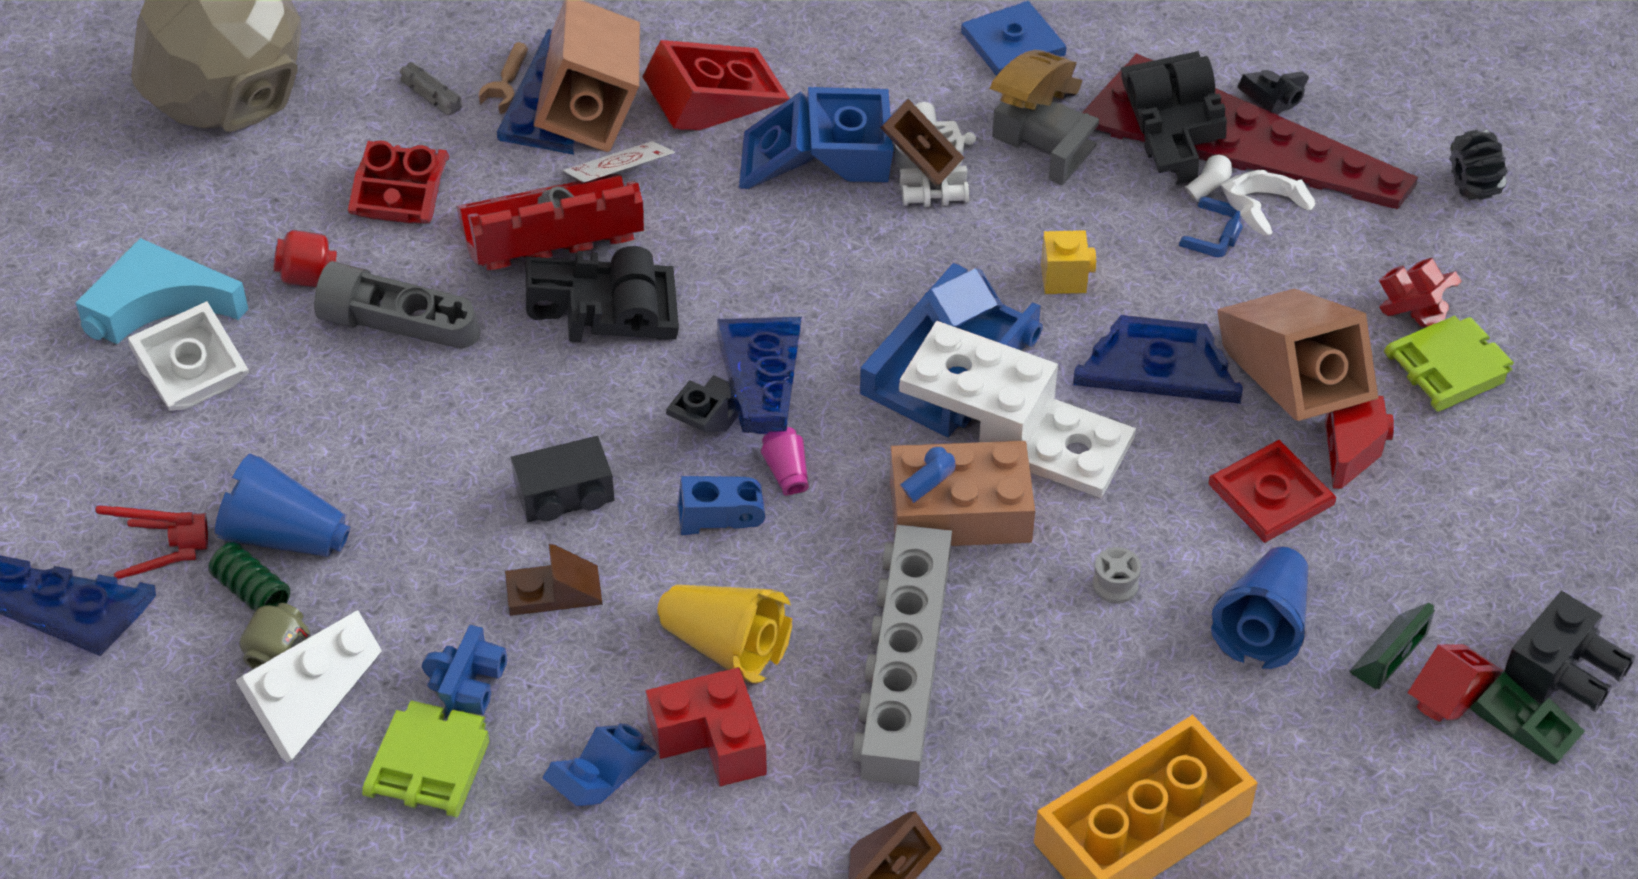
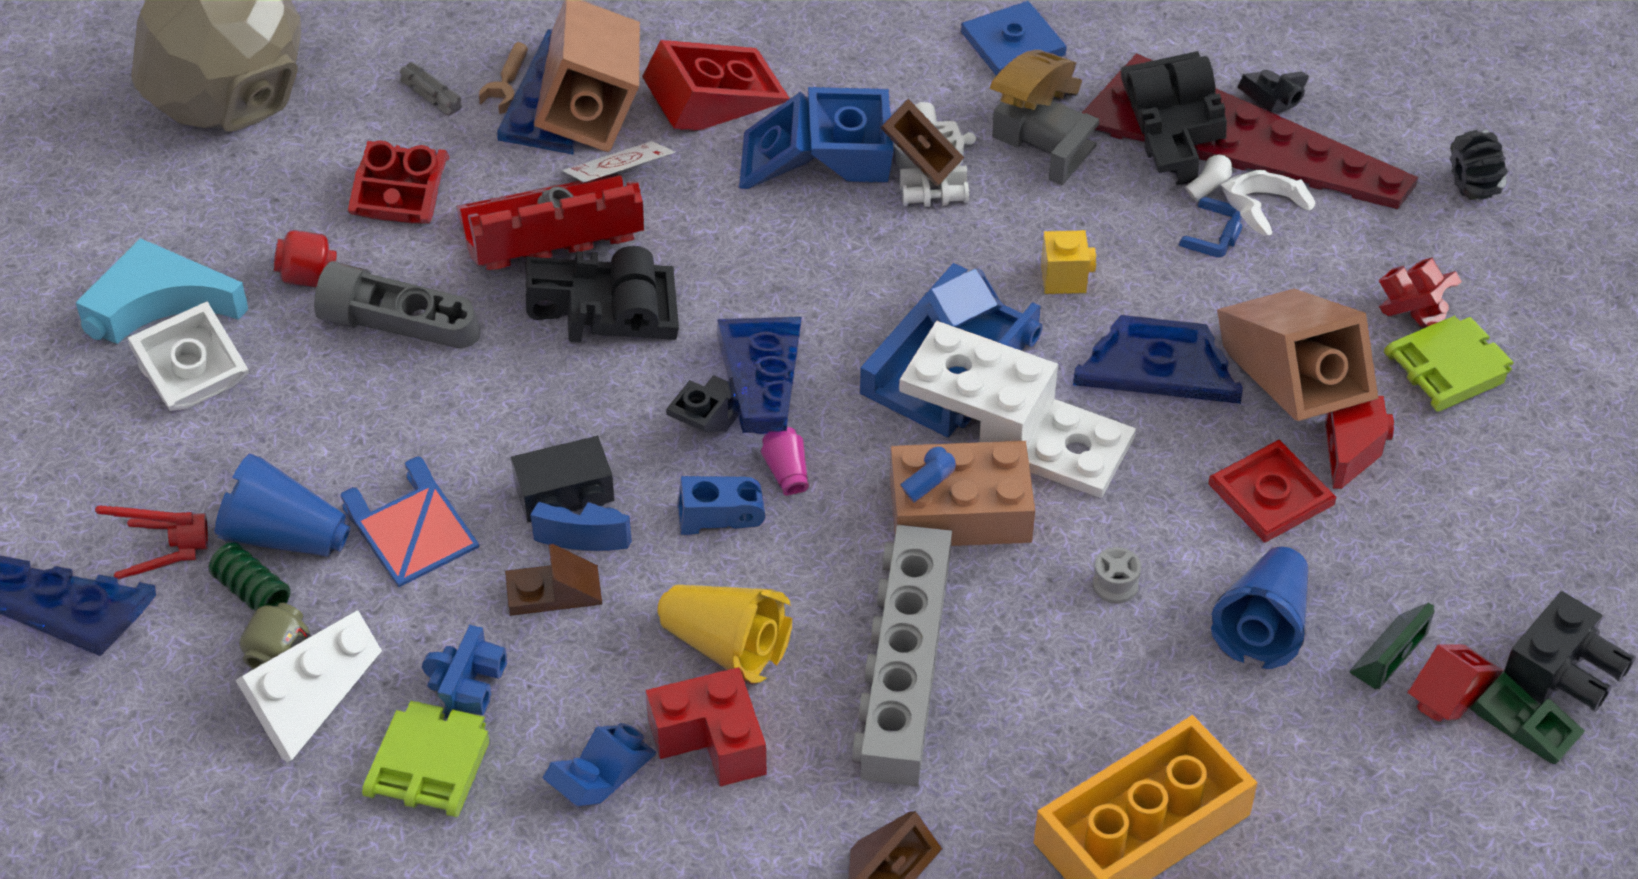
(414, 530): none -> flag
(591, 531): none -> blue slope

